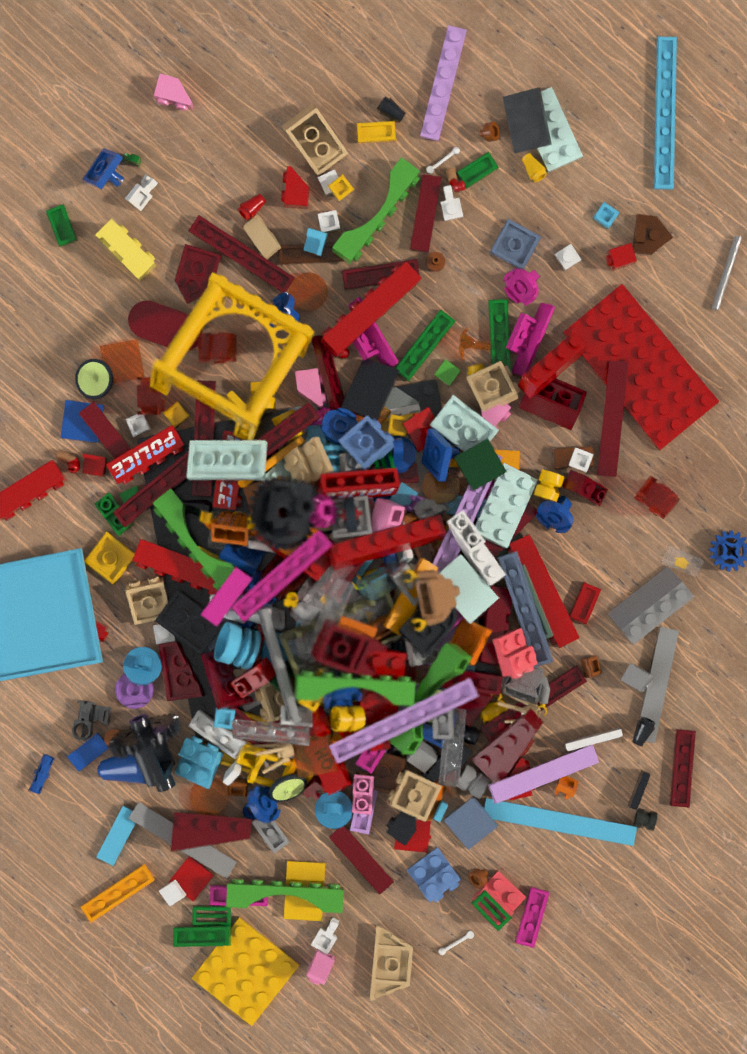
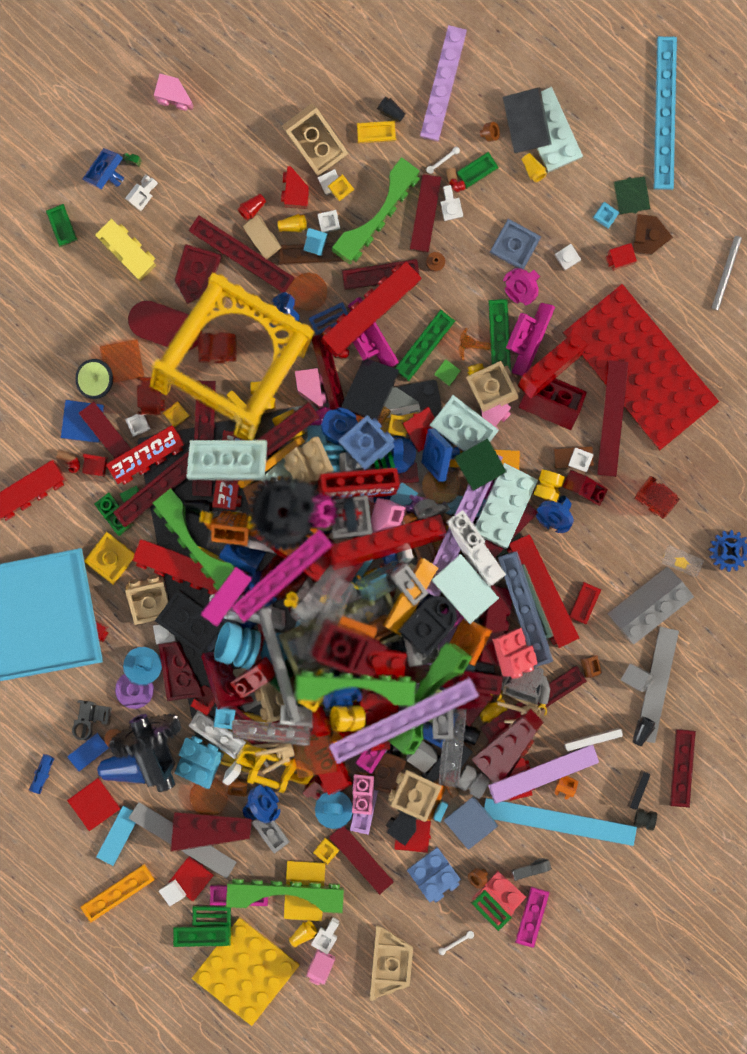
(94, 804): none -> red tile
(205, 703): none -> red panel
(287, 788): yellowish green wheel -> none
(293, 224): none -> yellow cone
(304, 933): none -> yellow cone
(321, 314): none -> blue tile
(326, 850): none -> yellow tile
(435, 596): medium nougat torso -> none
(534, 868): none -> dark grey piece
(632, 195): none -> clear green piece

